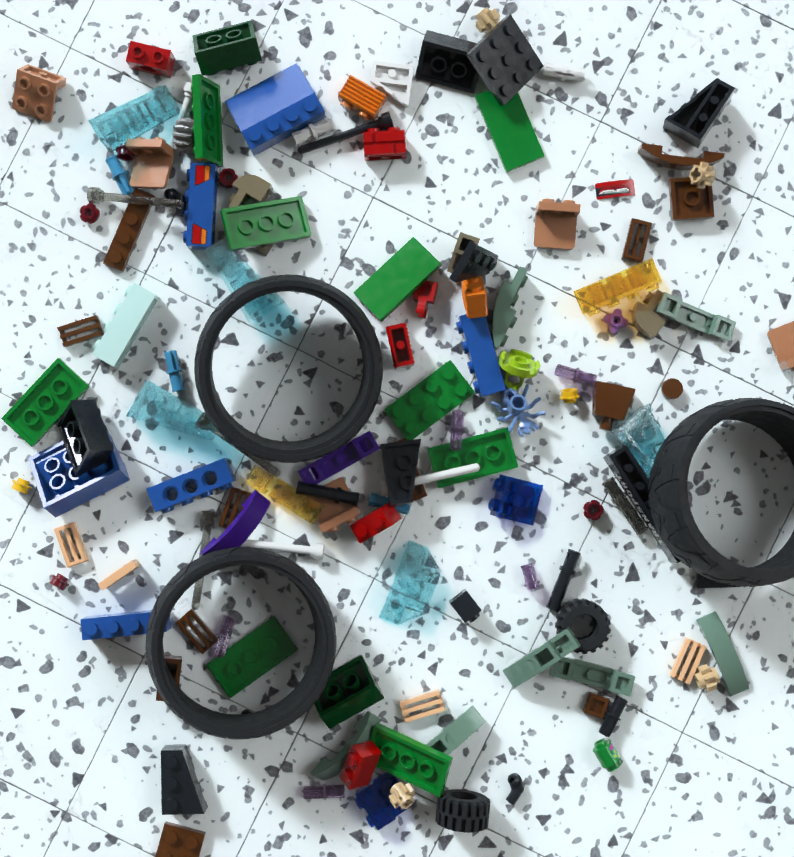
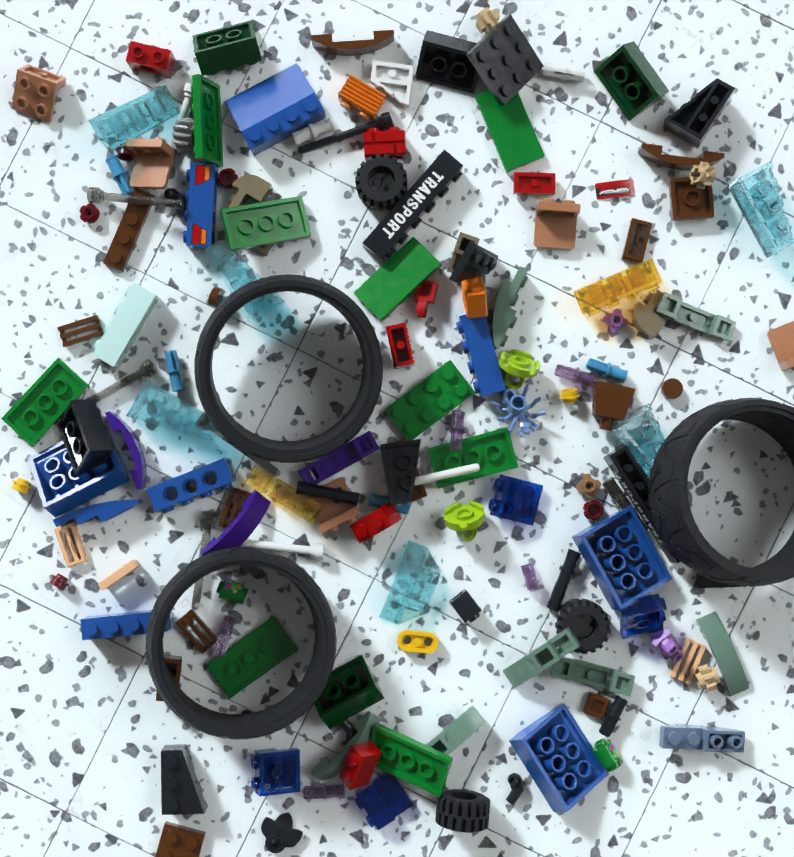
(104, 511): none -> blue slope
(138, 474): none -> dark purple slope
(146, 369): none -> clear smoke piece
(215, 297): none -> reddish brown tile
(232, 591): none -> green brick
(276, 771): none -> clear blue plate
(281, 830): none -> black plate
(350, 730): none -> black arm
(353, 48): none -> reddish brown slope
(381, 165): none -> black tyre
(402, 795): tan gear -> none
(413, 205): none -> black brick
(417, 641): none -> yellow plate
(424, 713): light nougat tile -> none
(464, 518): none -> lime tile
(534, 183): none -> red plate
(559, 758): none -> blue slope
(582, 487): none -> medium nougat plate
(606, 370): none -> dark azure axle
(622, 558): none -> blue slope
(631, 80): none -> dark green slope
(644, 618): none -> clear blue plate
(667, 645): none -> medium lavender hips
(702, 737): none -> sand blue slope
(763, 209): none -> clear light blue wedge

